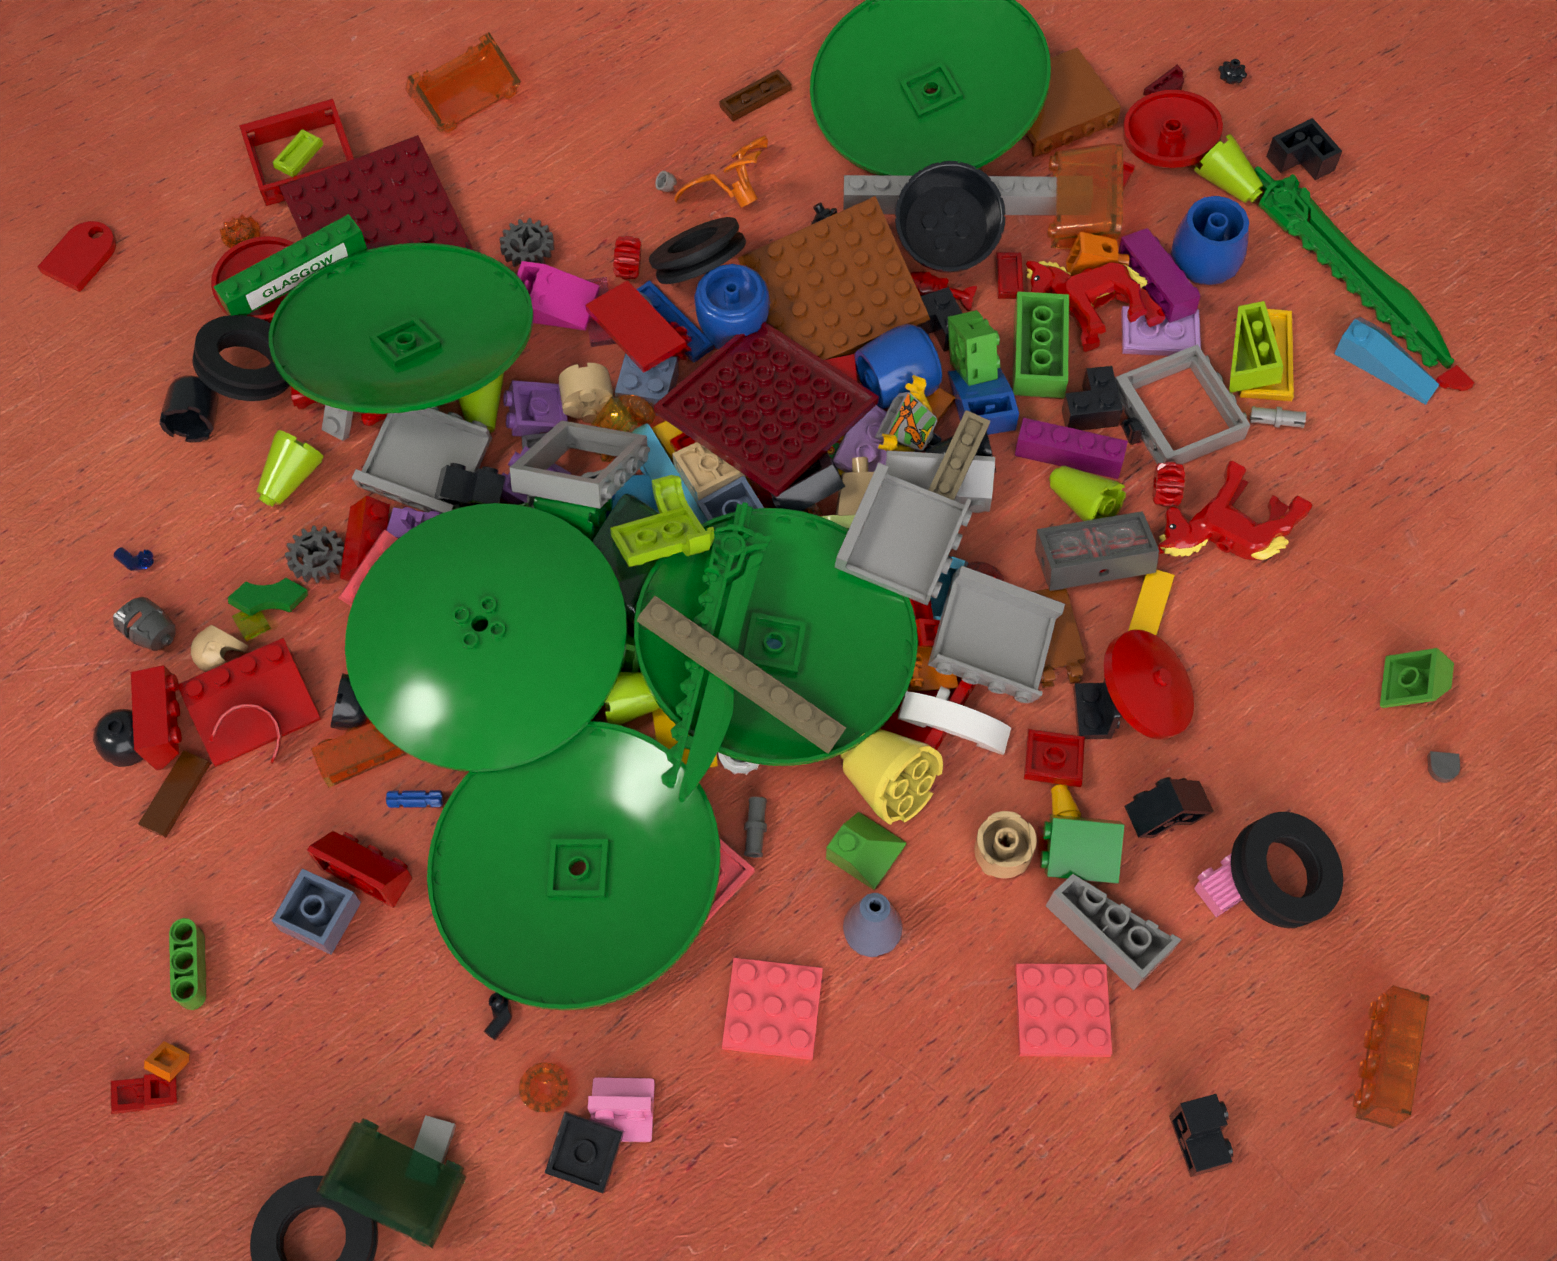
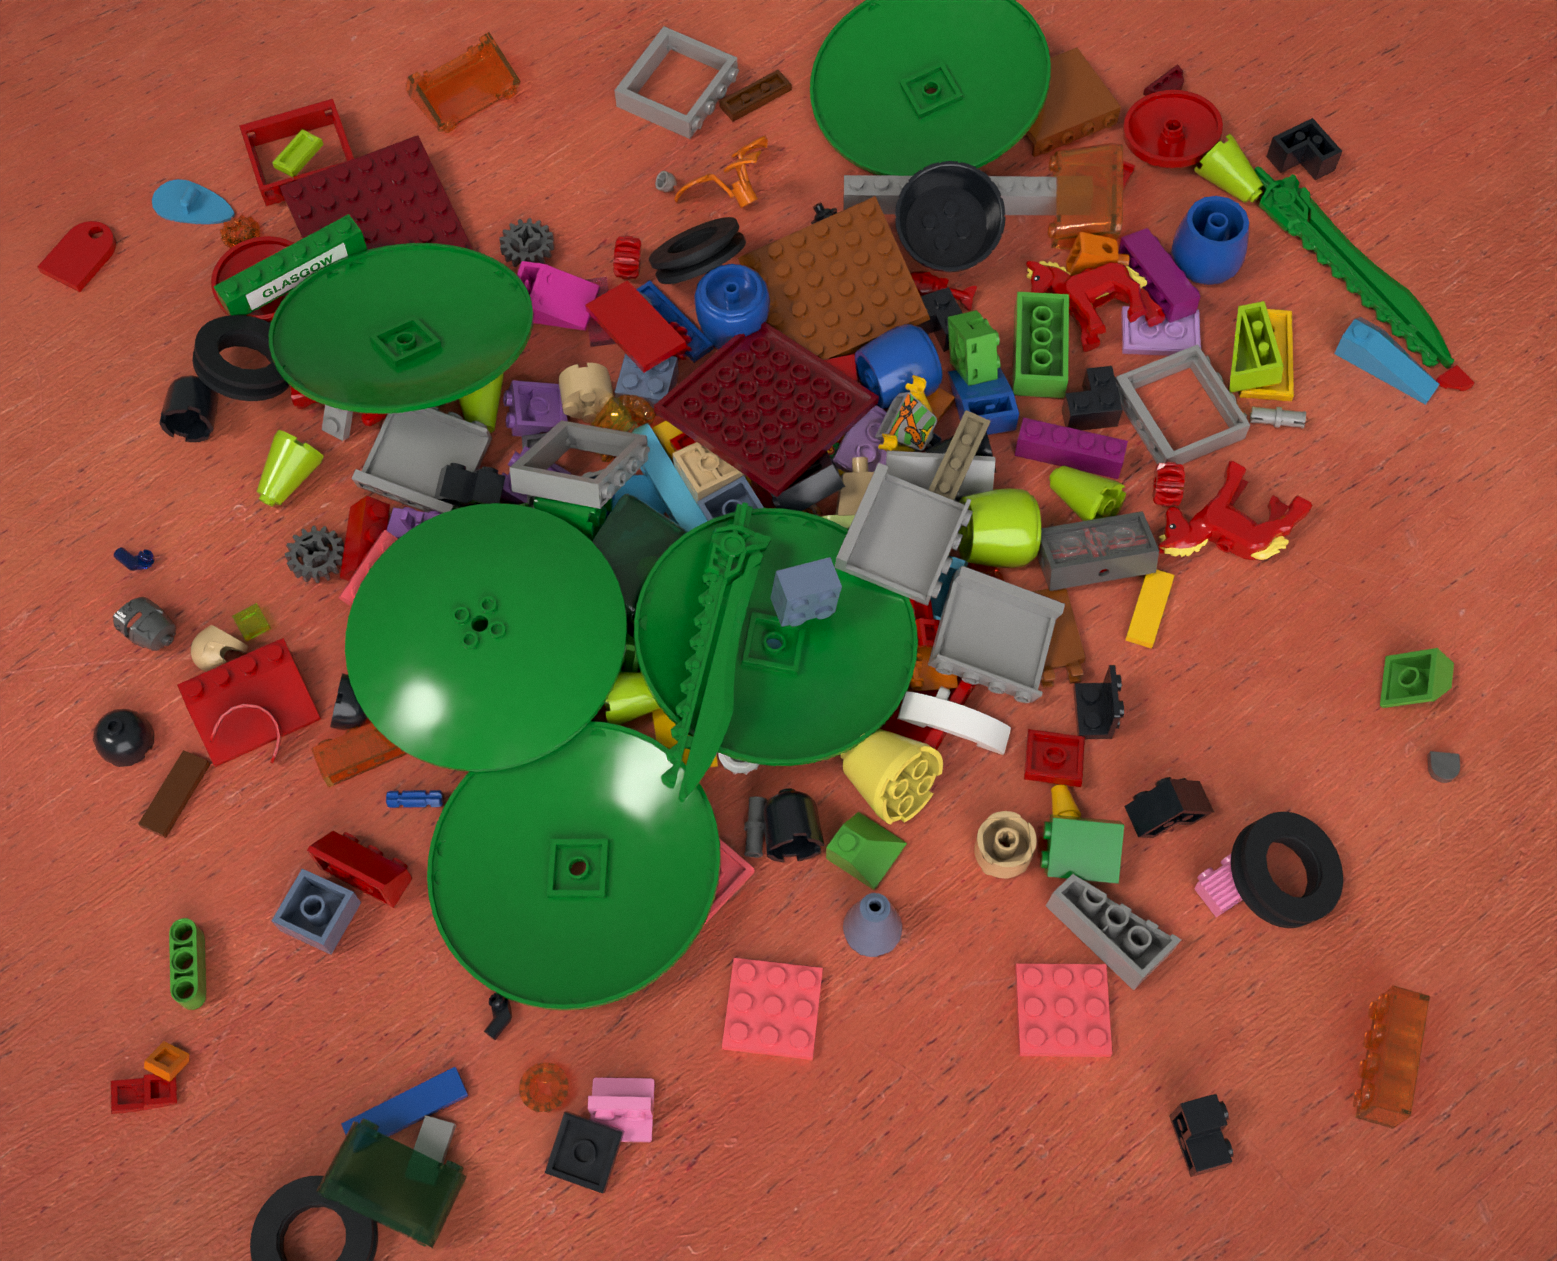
(155, 715): red slope -> none
(190, 203): none -> dark azure shield
(255, 598): green tile -> none
(414, 1103): none -> blue tile
(666, 533): lime piece -> none
(667, 40): none -> light grey window
(741, 674): dark tan plate -> none
(792, 826): none -> black cylinder
(805, 592): none -> sand blue brick
(1001, 529): none -> lime piece
(1009, 274): red tile -> none
(1132, 430): black tile -> none
(1148, 684): red dish -> none
(1232, 72): black plant -> none

